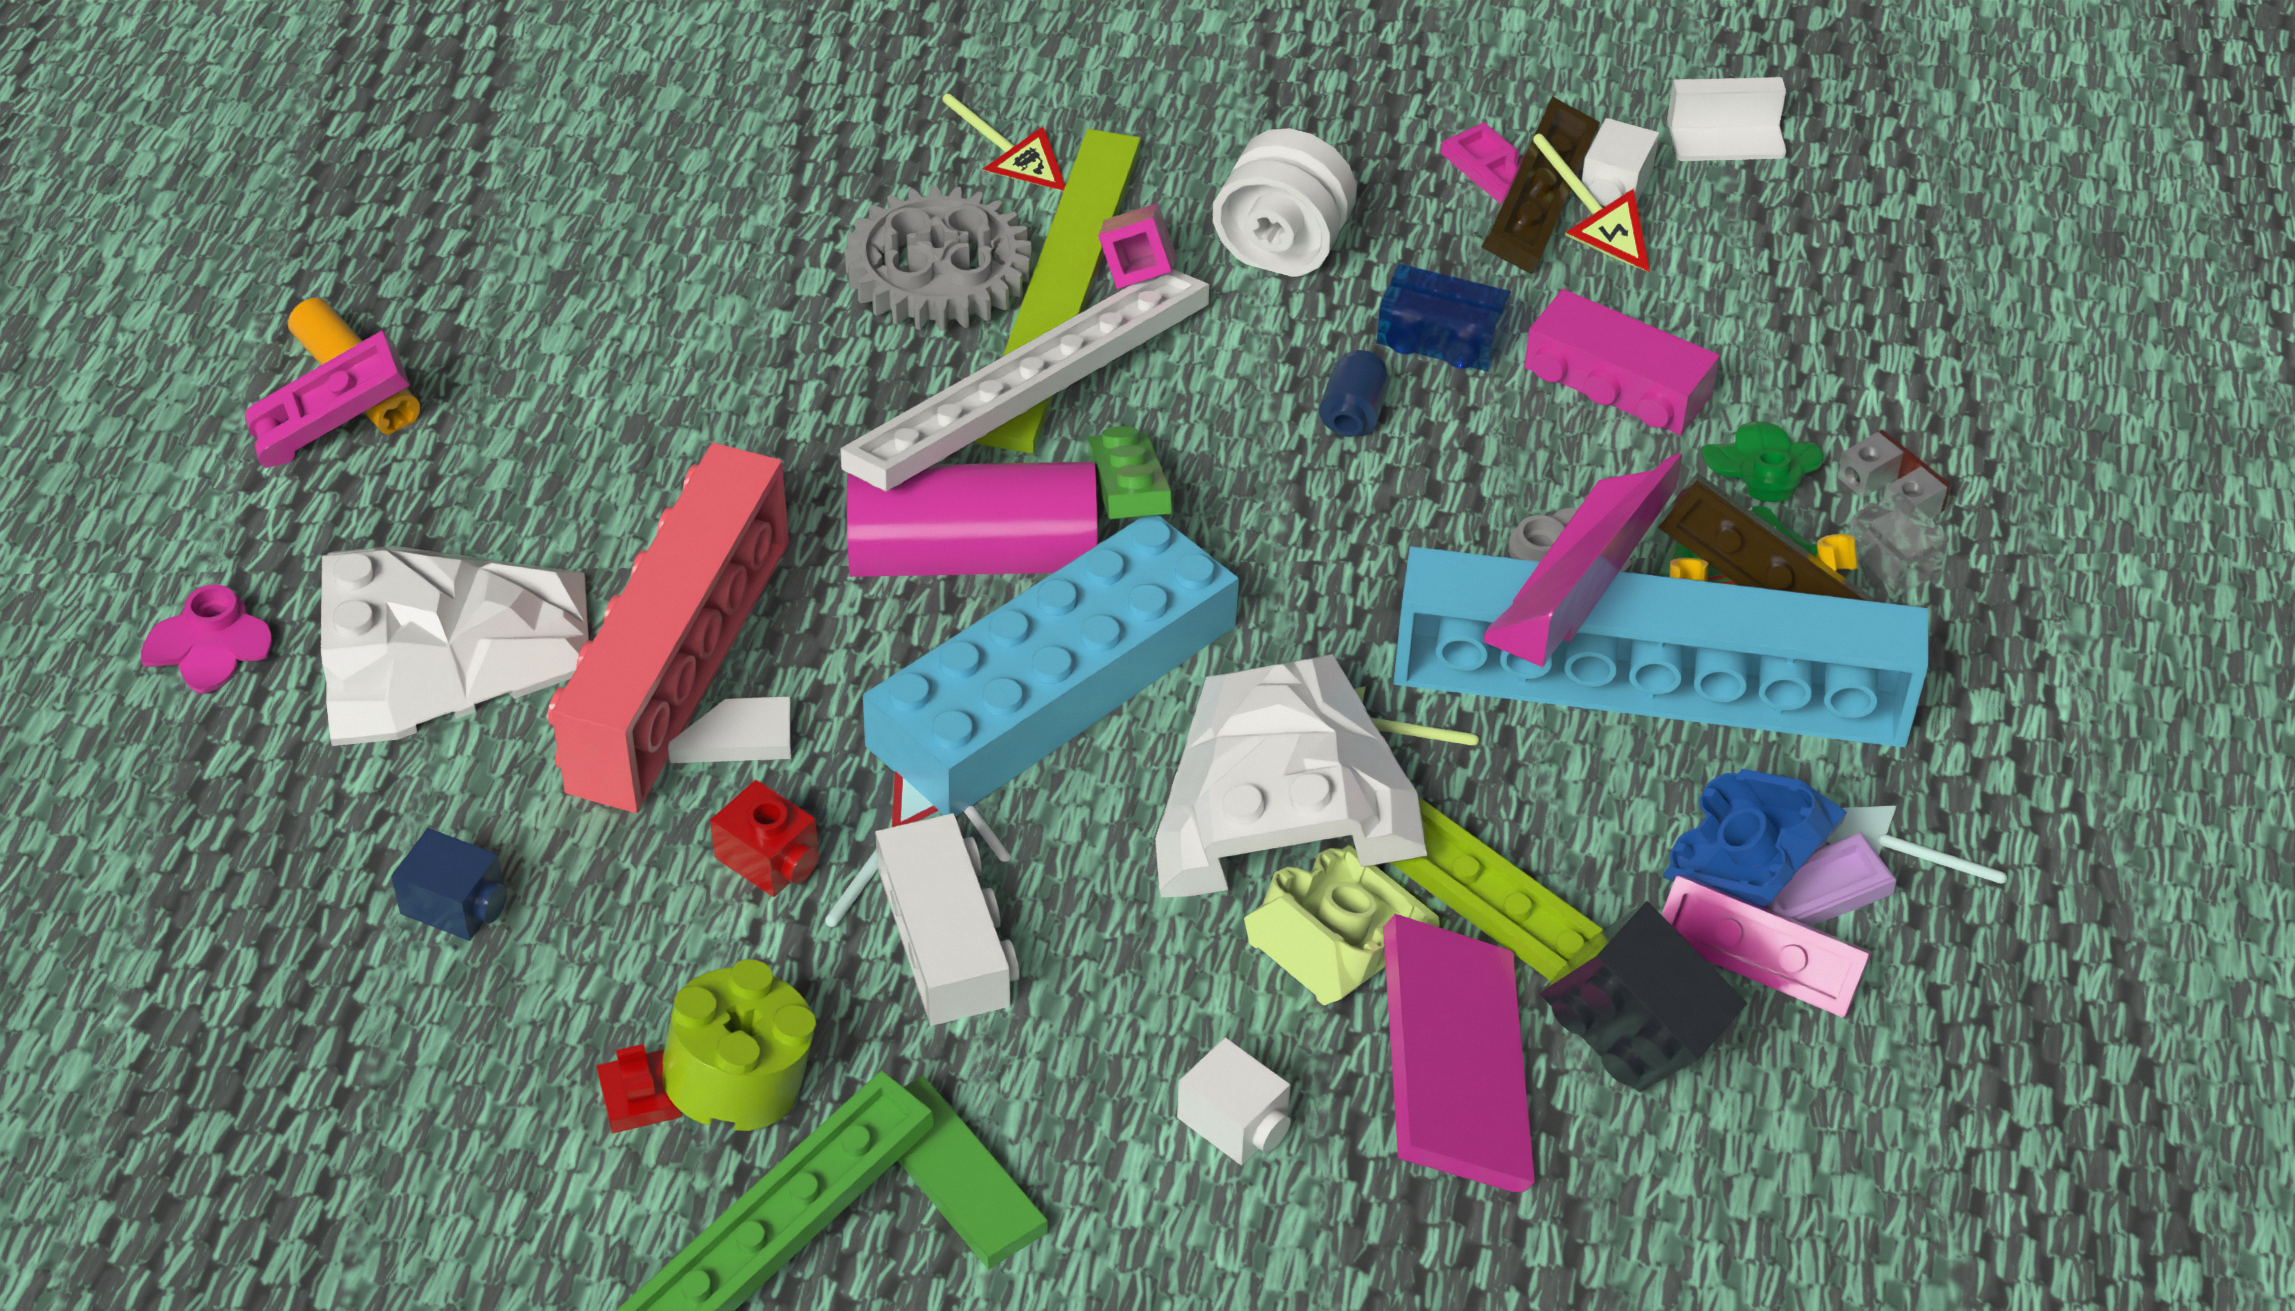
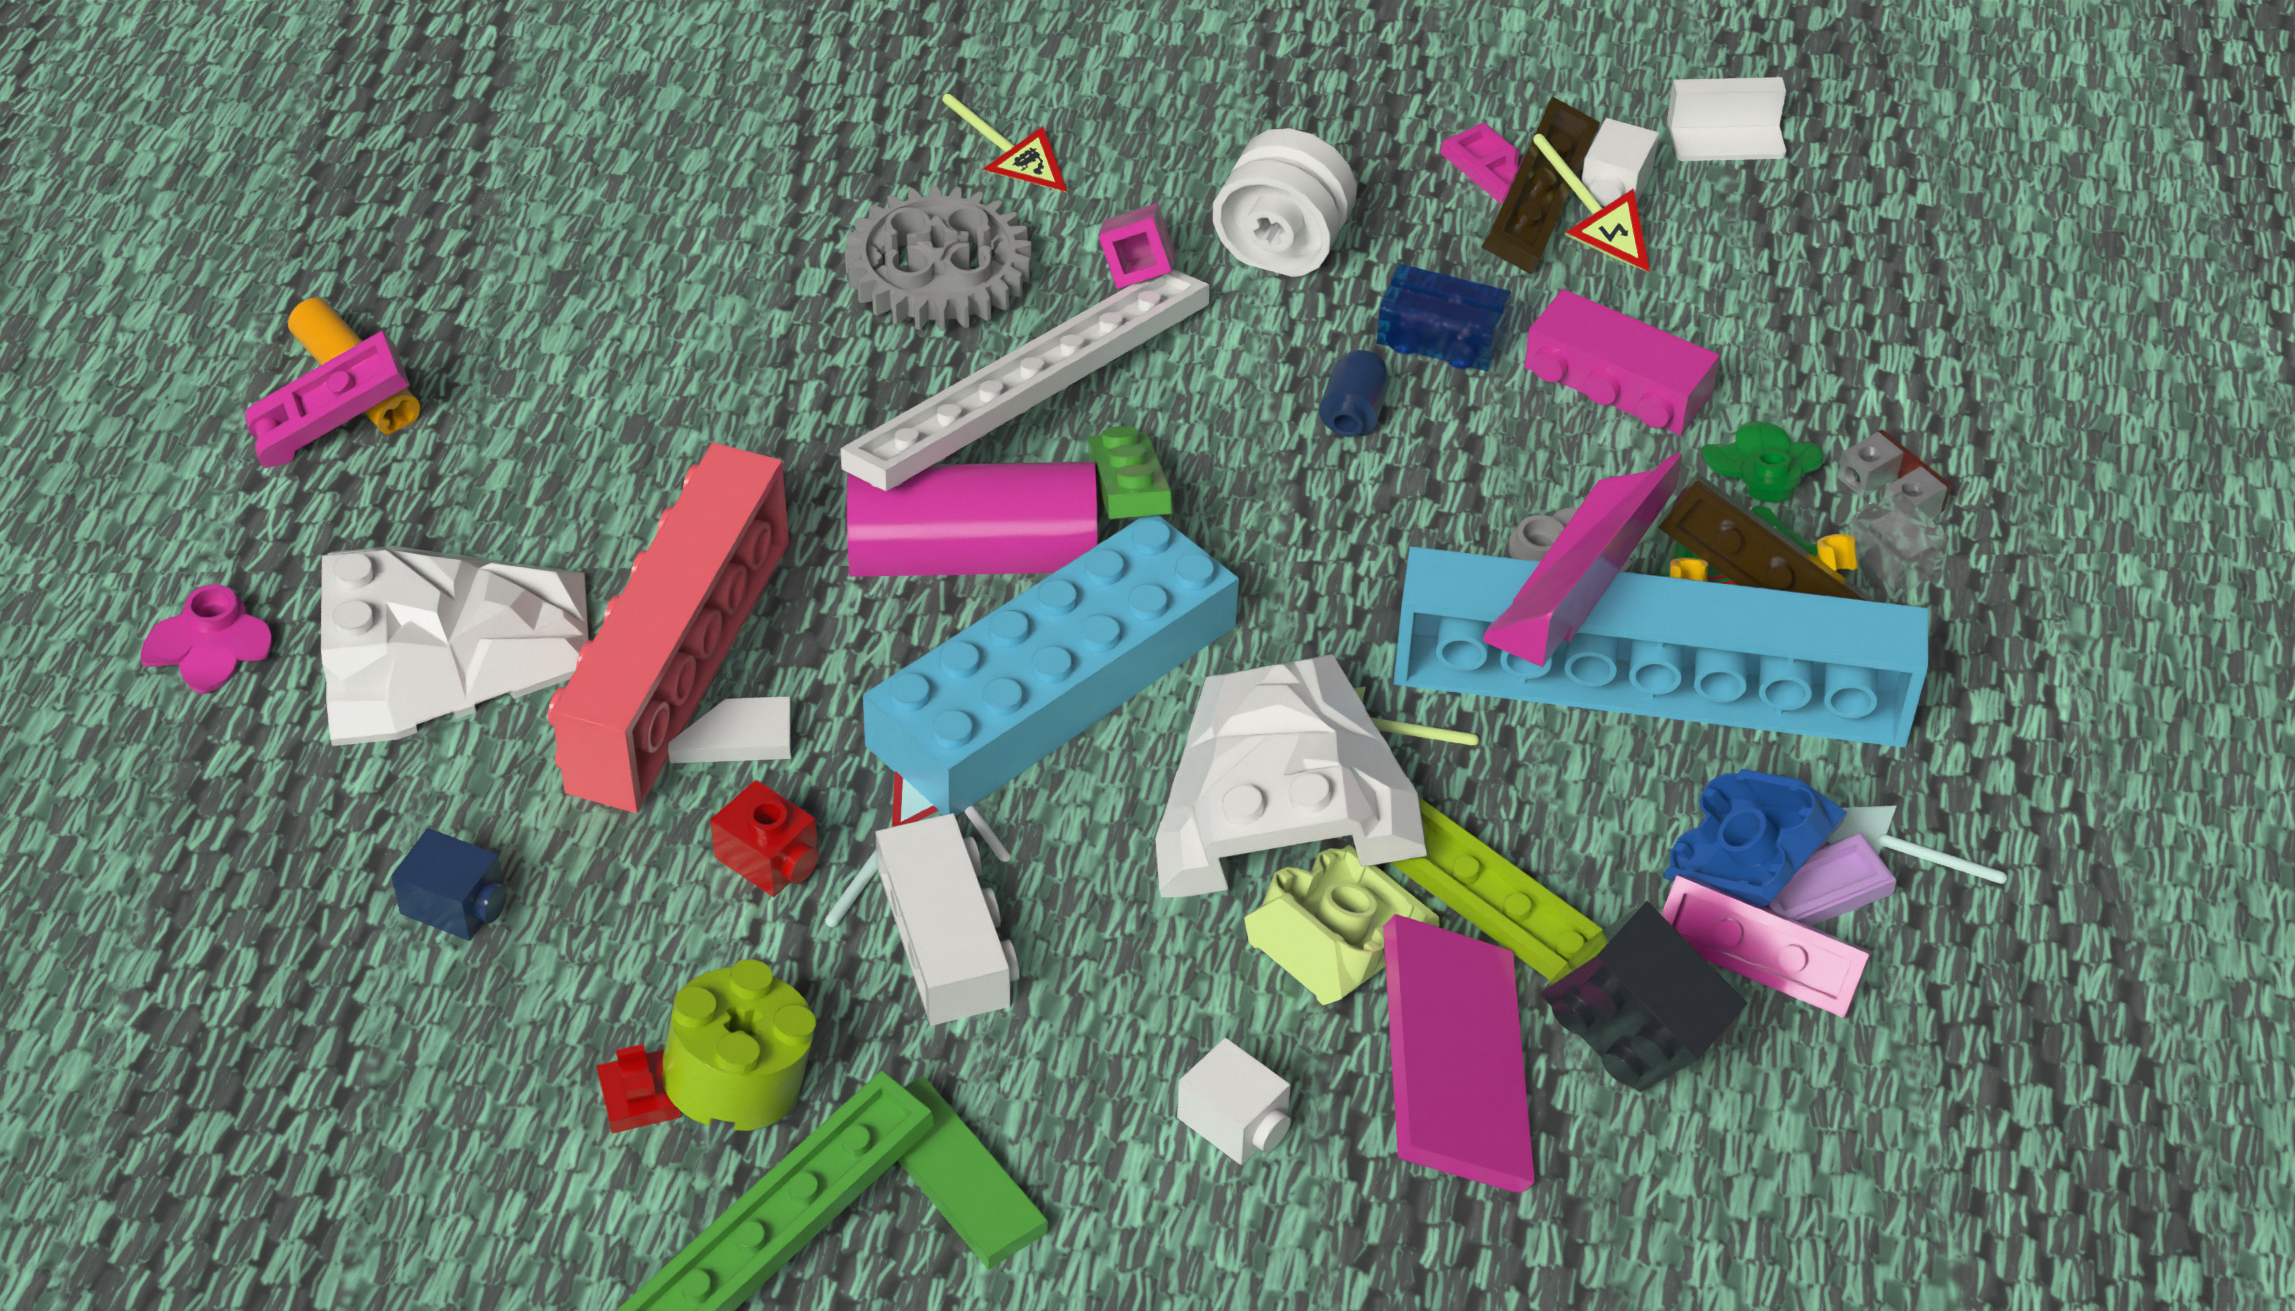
(1068, 262): lime tile -> none

